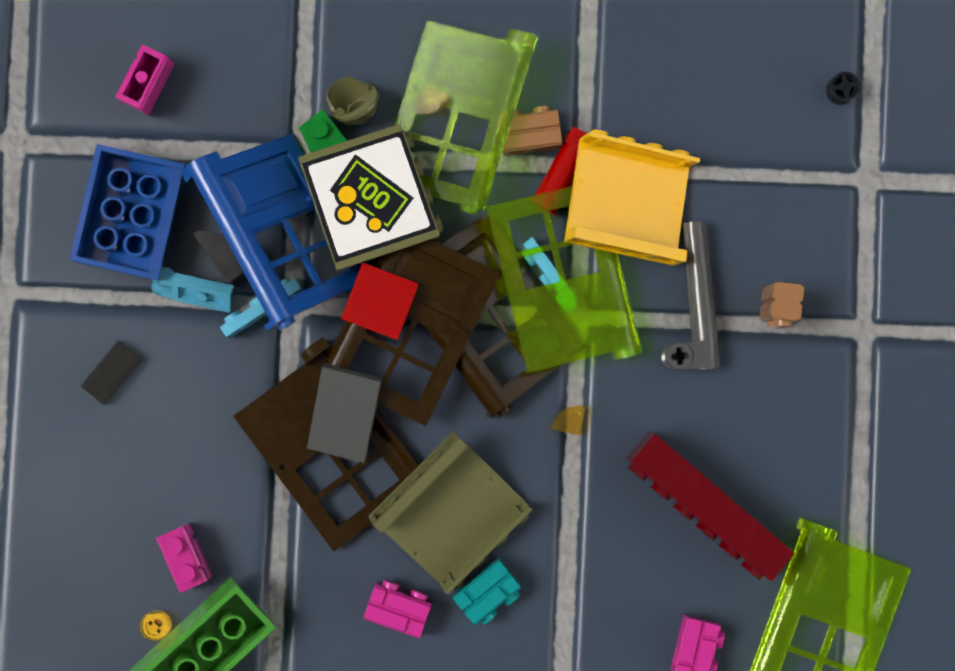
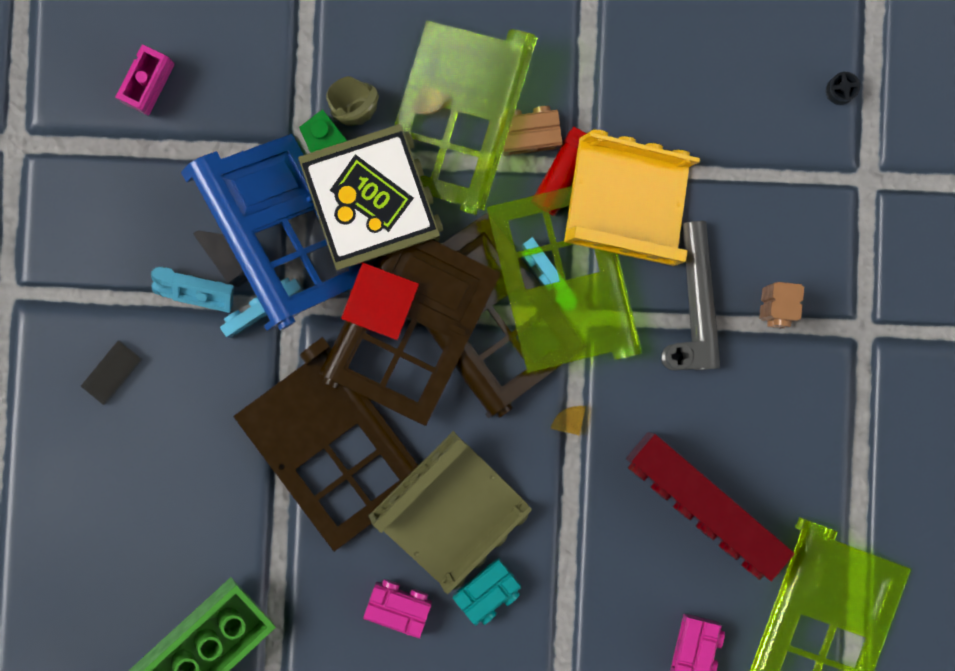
(127, 212): blue slope -> none
(155, 625): clear yellow tile -> none
(184, 558): dark pink brick -> none
(344, 413): dark grey tile -> none

